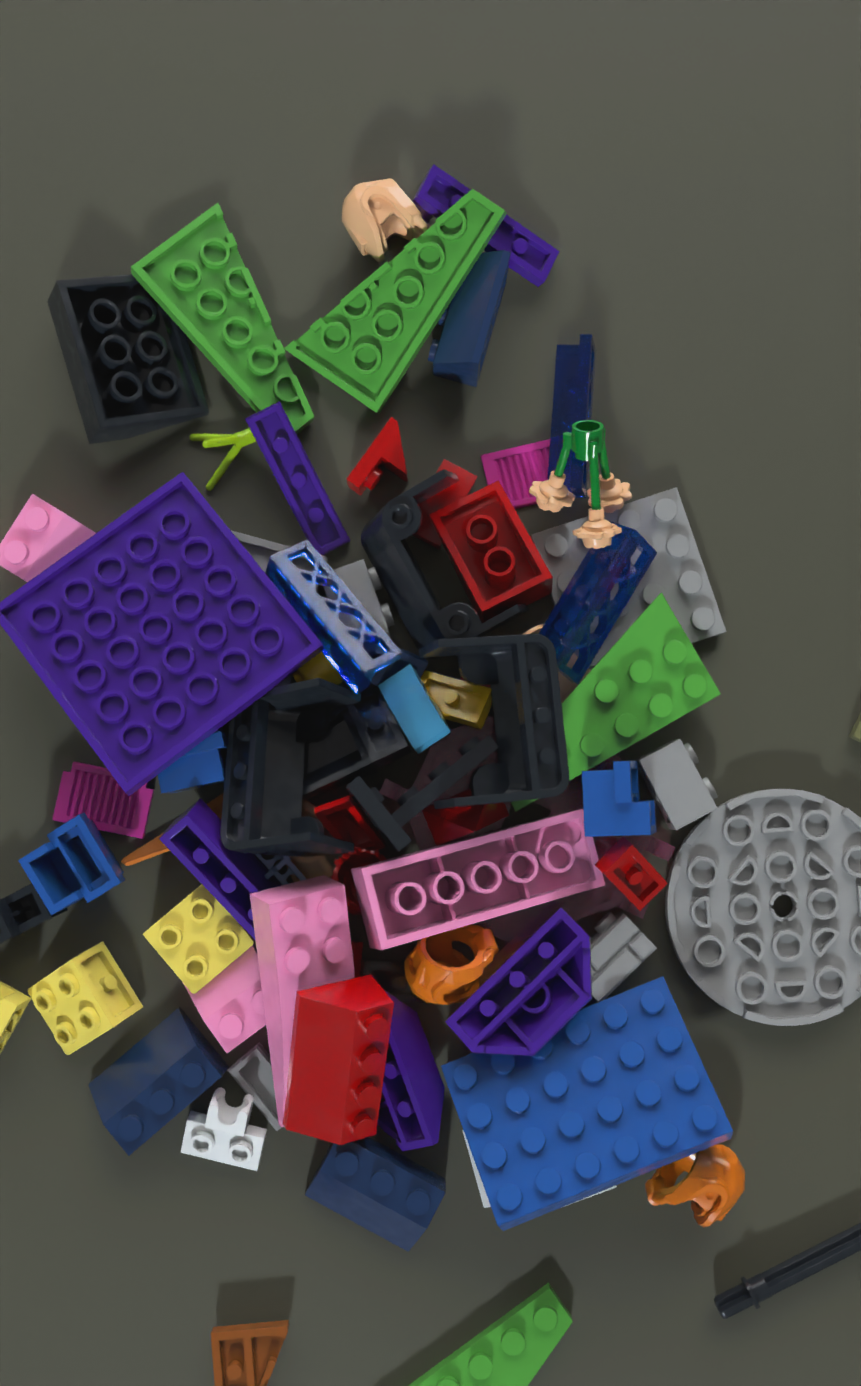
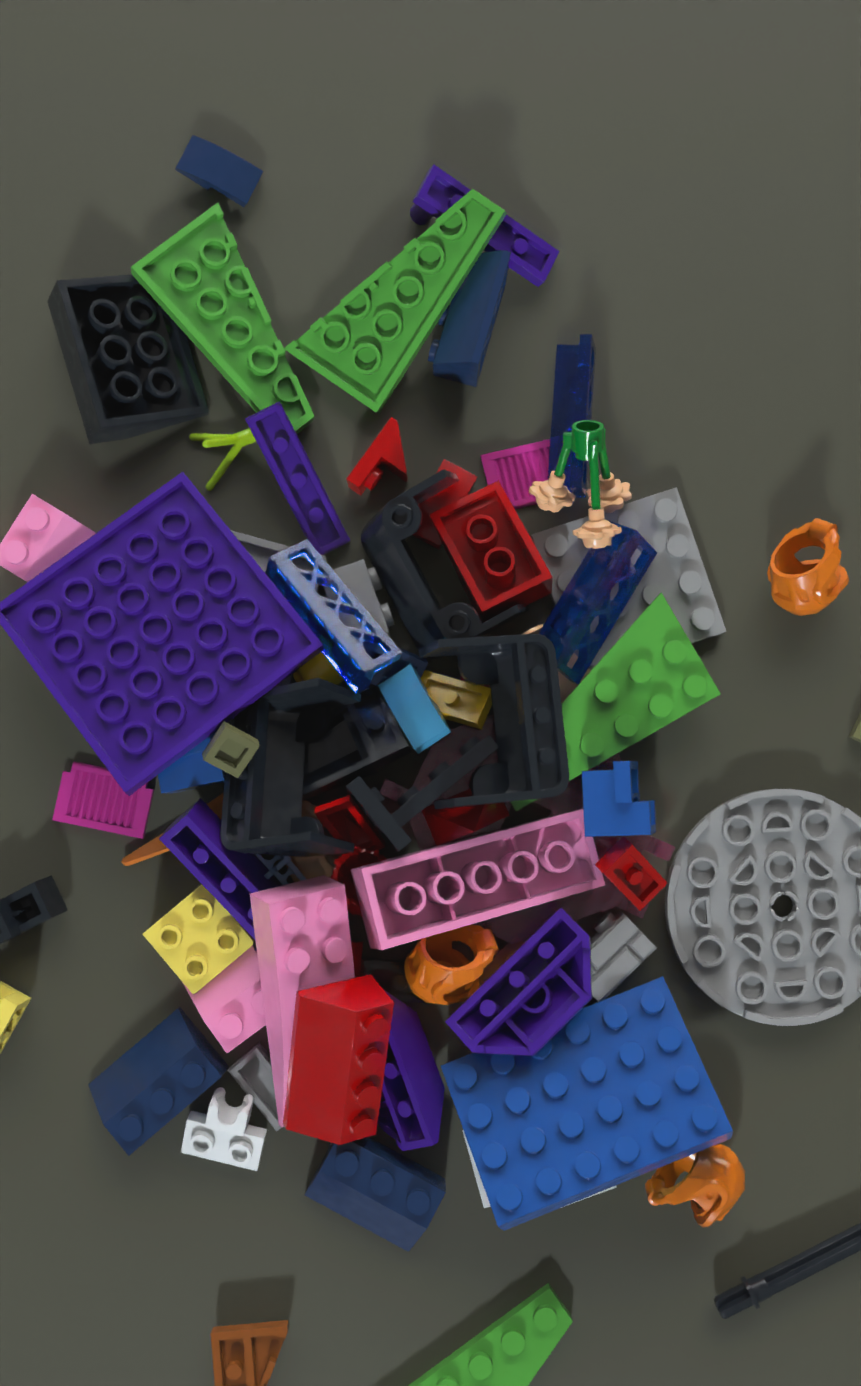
(72, 865): blue plate -> none
(84, 998): light yellow bracket -> none
(220, 169): none -> dark blue slope
(230, 749): none -> olive plate
(378, 211): light nougat helmet -> none
(677, 784): light grey brick -> none
(809, 584): none -> orange helmet

